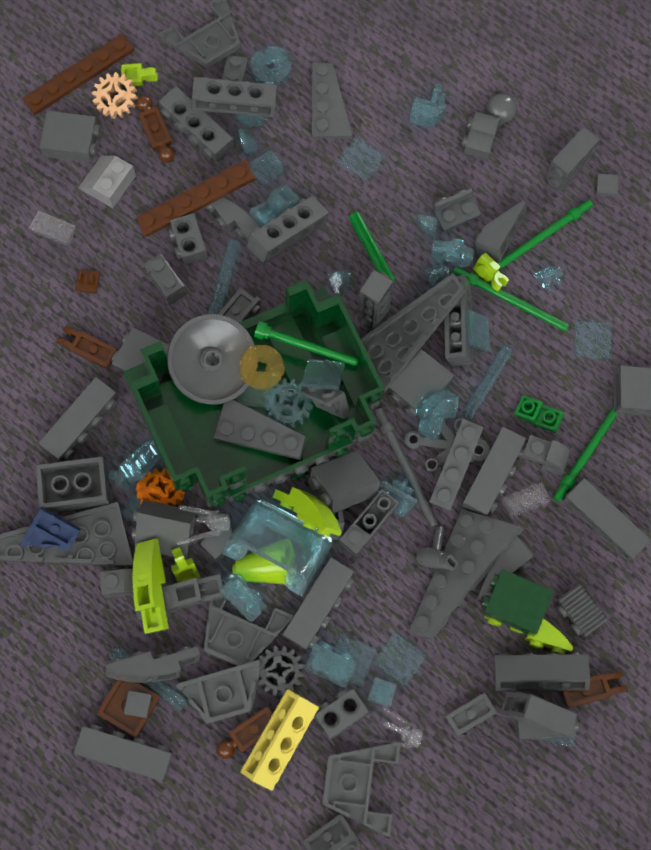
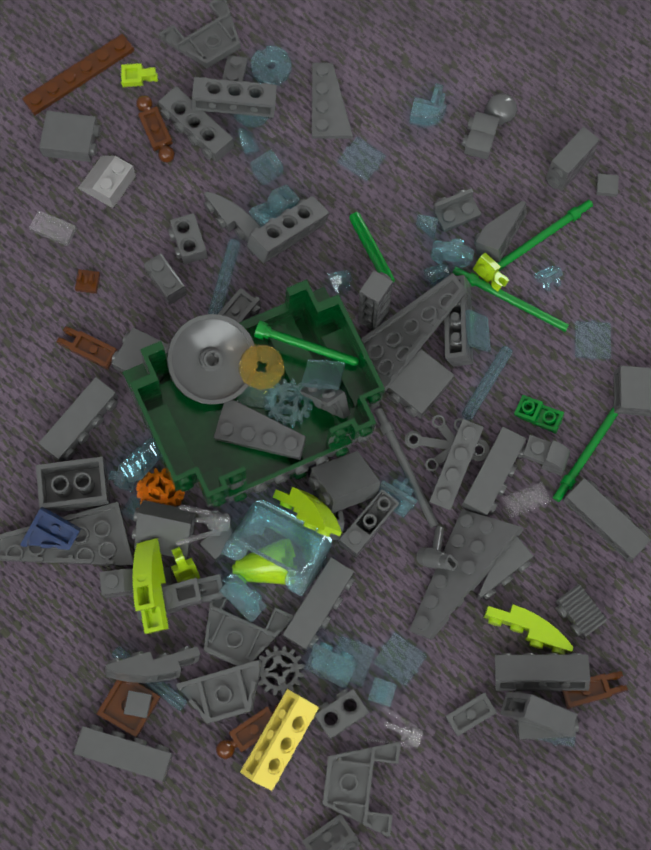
(108, 89): light nougat gear -> none
(196, 197): reddish brown plate -> none
(433, 409): clear light blue brick -> none
(517, 602): dark green brick -> none

